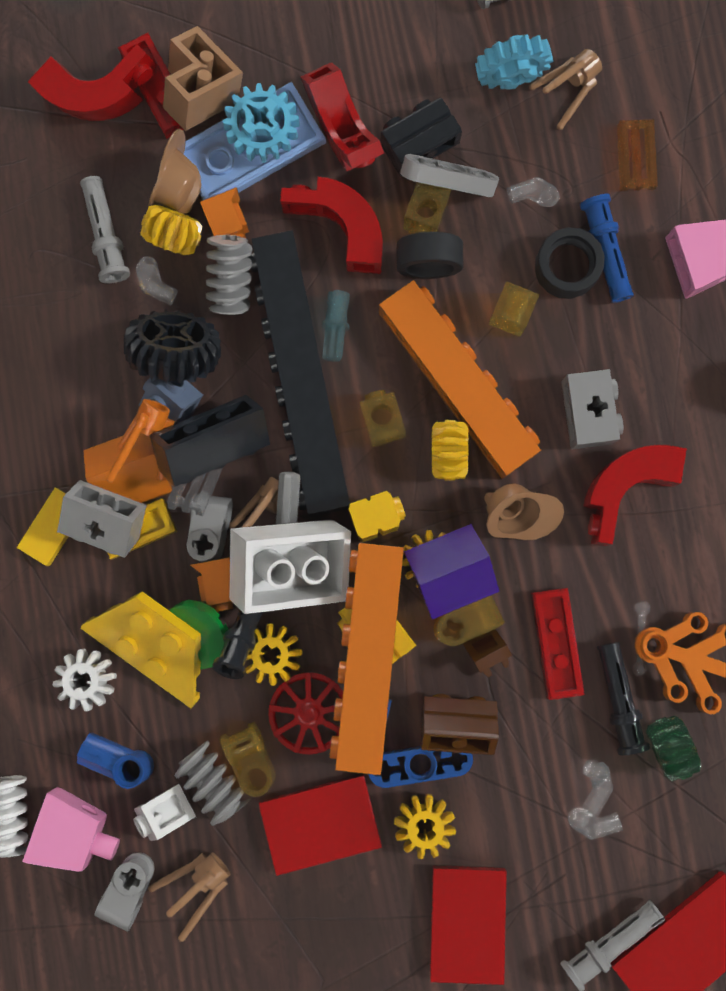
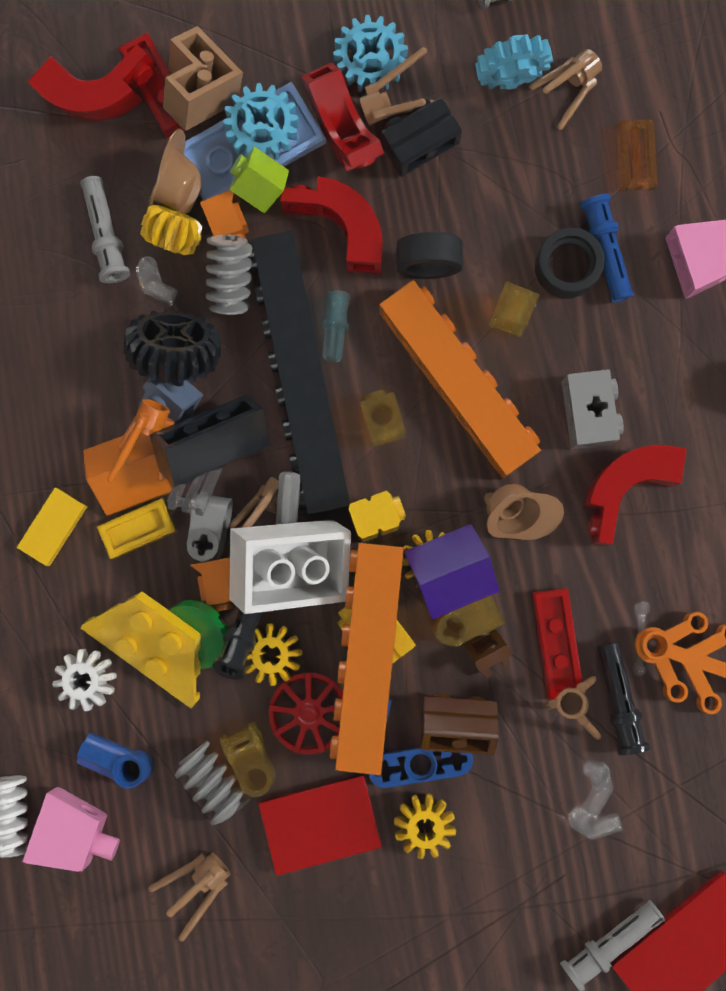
(101, 518): light grey brick -> none
(125, 894): light grey piece -> none
(163, 814): white bracket -> none
(258, 179): none -> lime brick
(365, 42): none -> medium azure gear
(378, 105): none -> medium nougat plant
(430, 197): clear yellow brick -> none
(449, 175): light grey beam -> none
(450, 450): yellow gear -> none
(468, 925): red tile -> none
(535, 190): clear arm -> none
(574, 705): none -> medium nougat plant
(673, 748): clear green gear -> none

